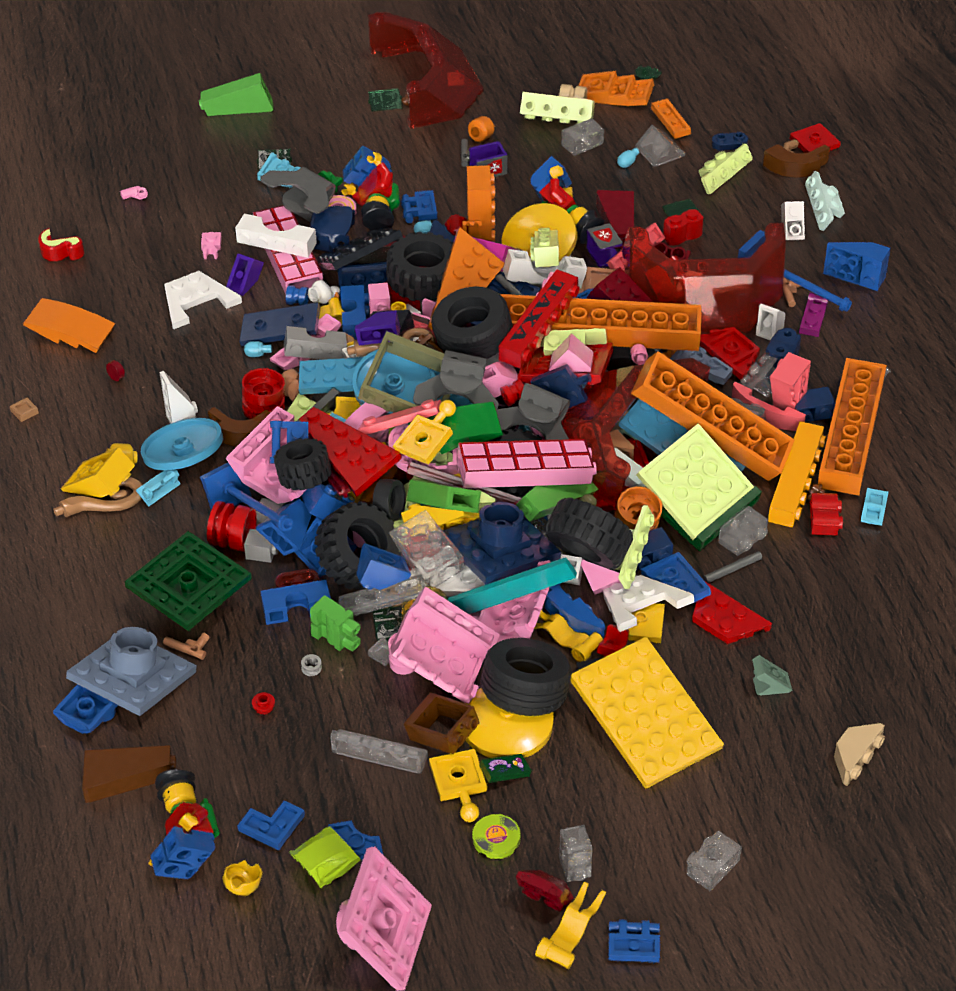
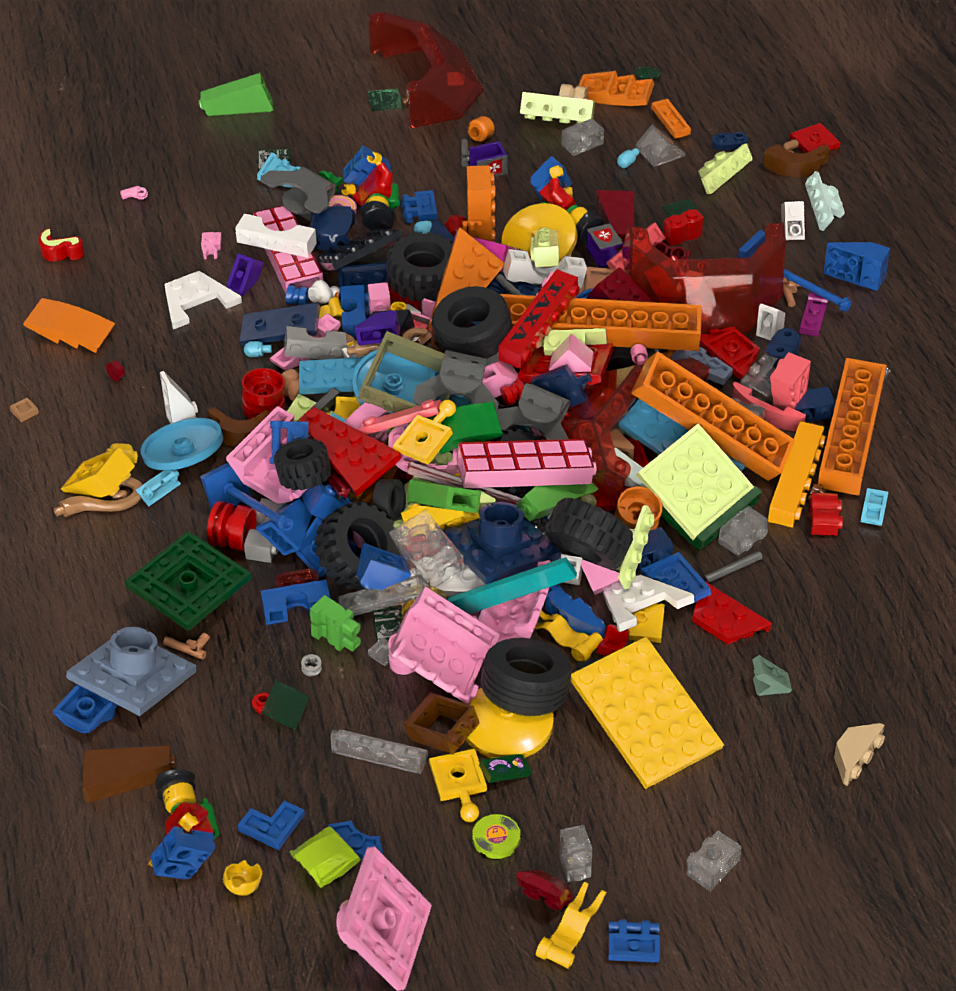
(285, 704): none -> clear green piece

